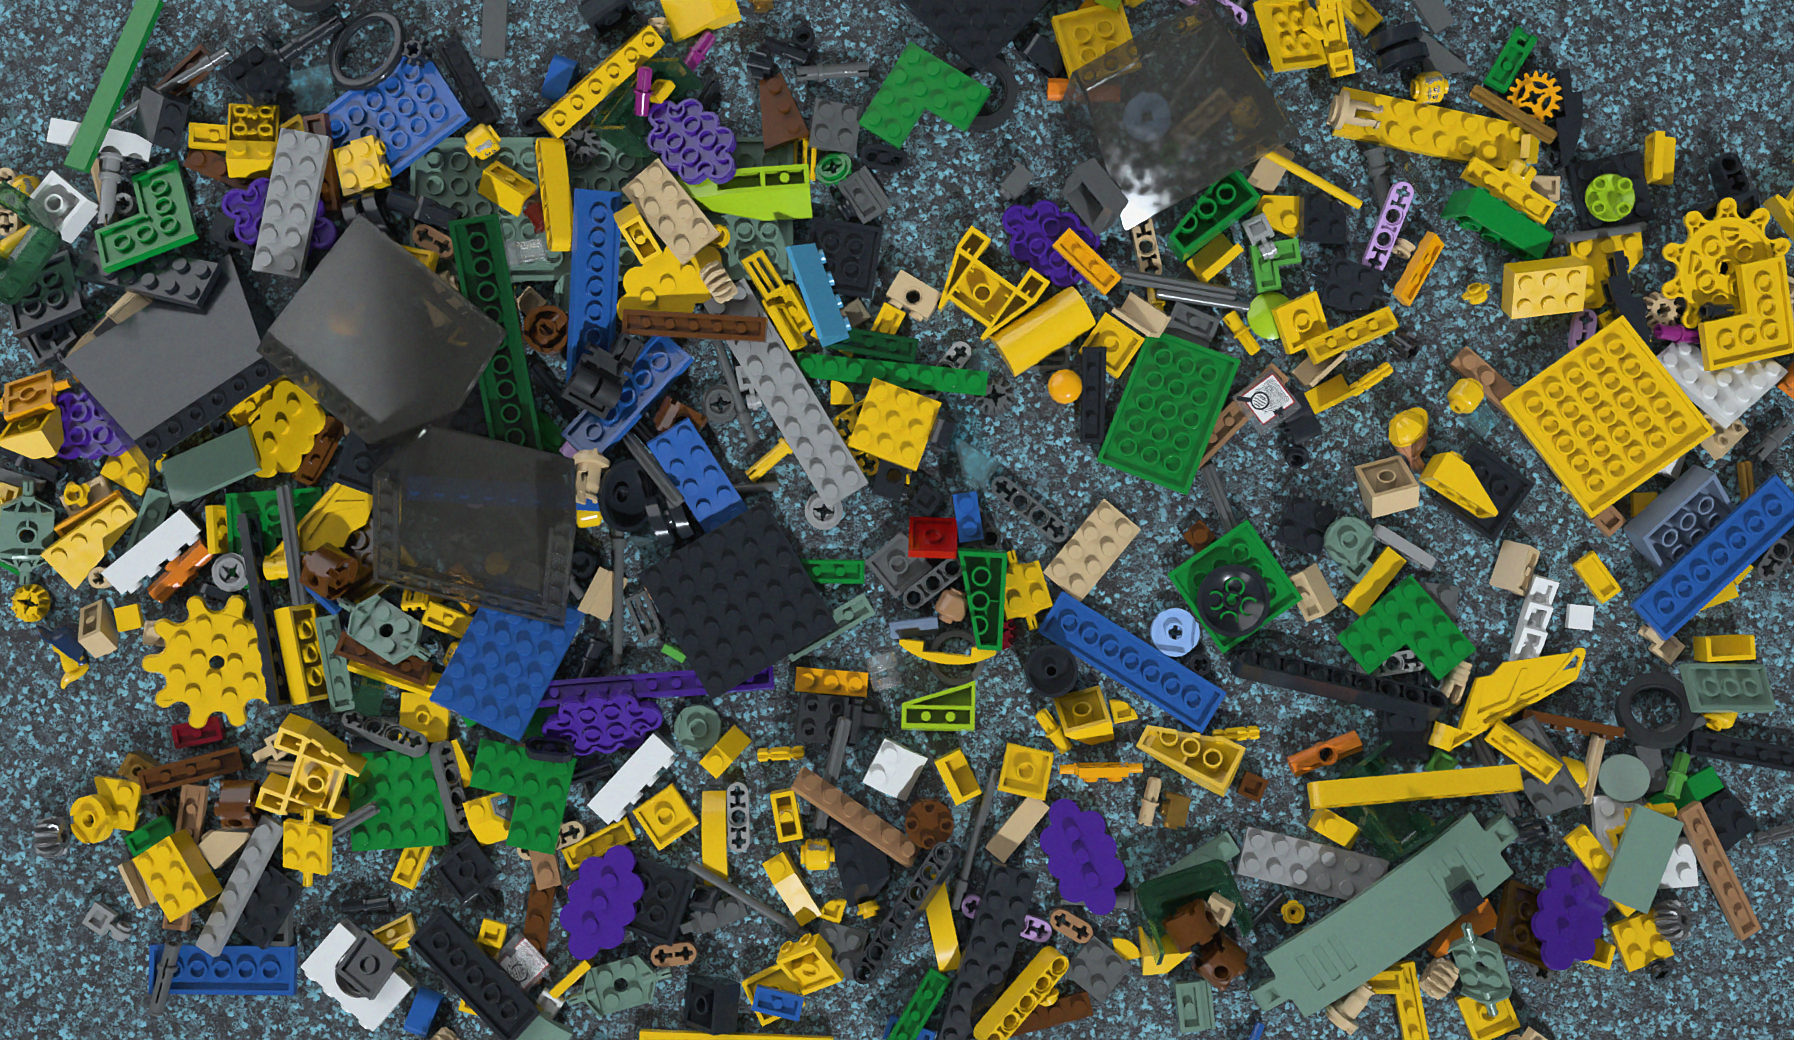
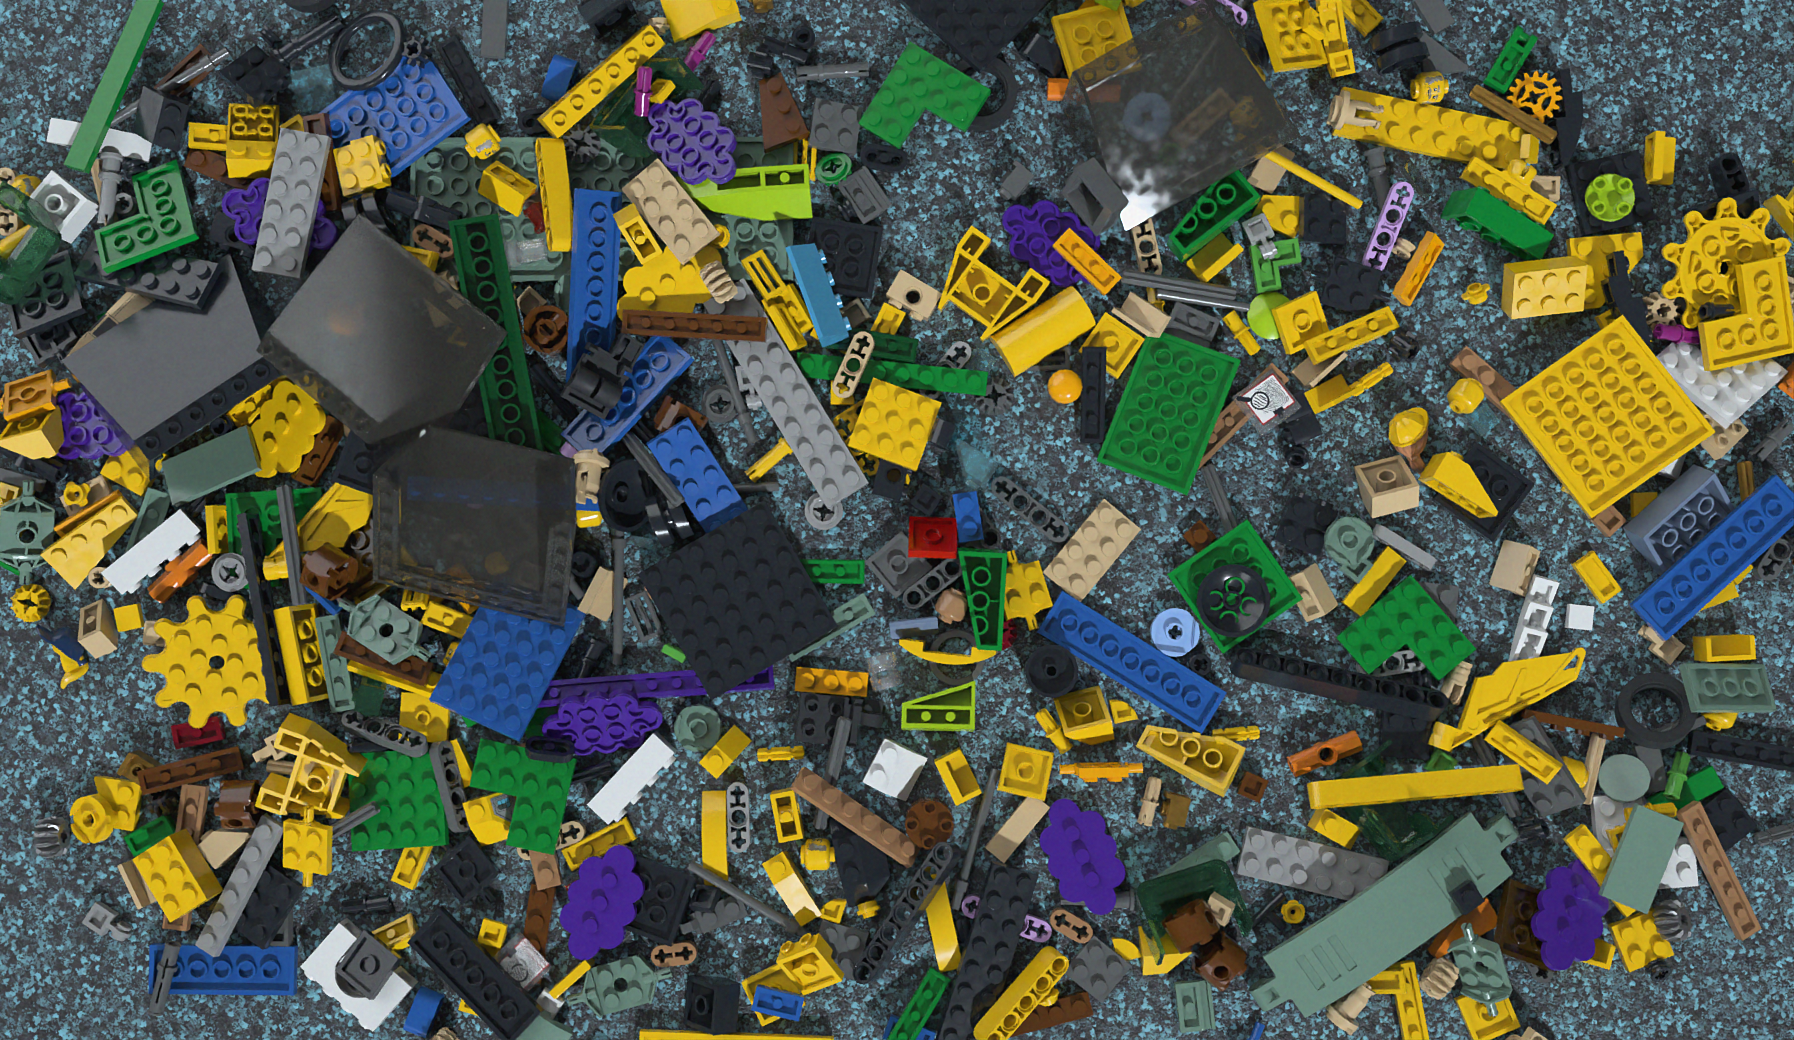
(665, 816): yellow plate -> none
(866, 350): none -> tan beam
(1579, 331): lavender beam -> none
(1598, 233): dark grey bar -> none

